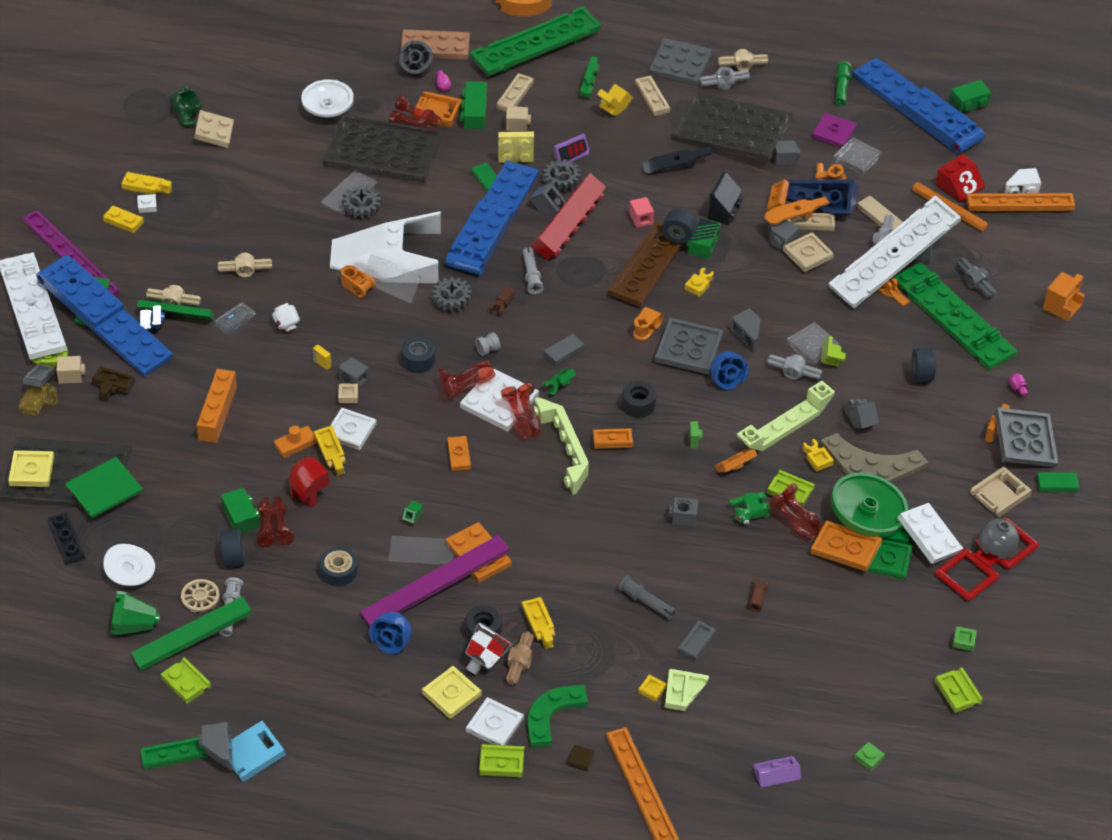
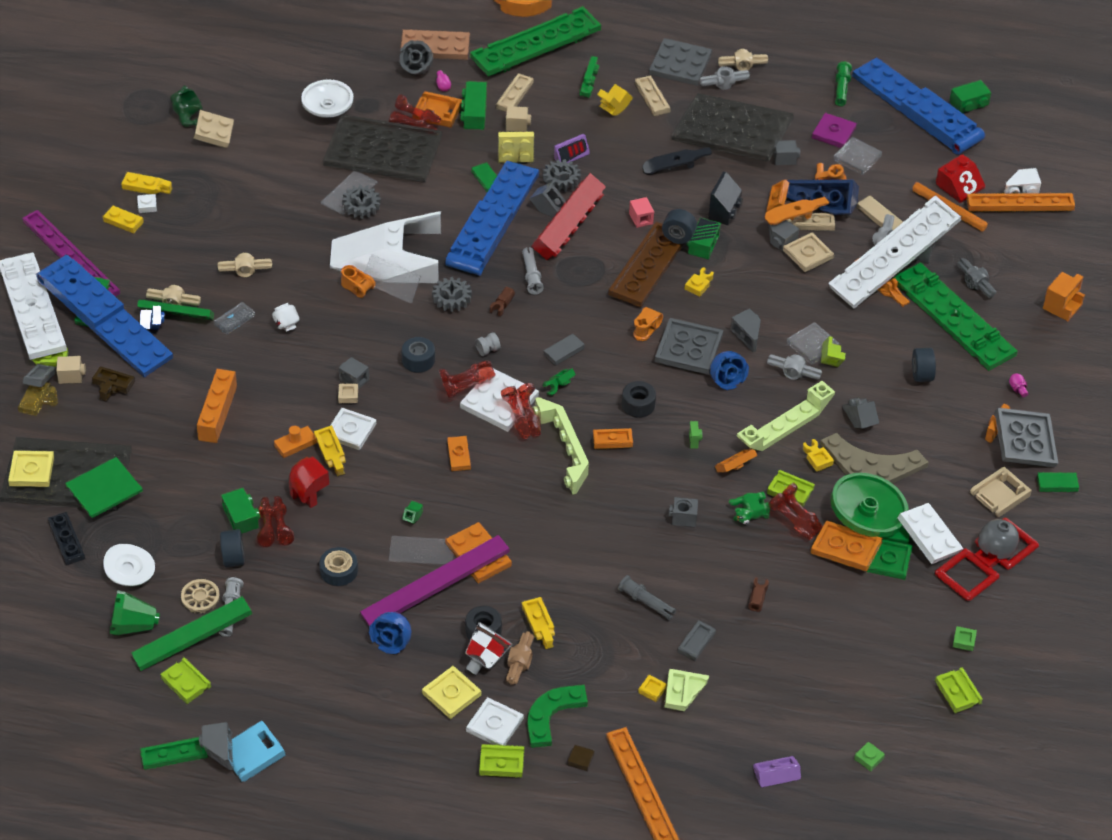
(322, 357): yellow tile -> none

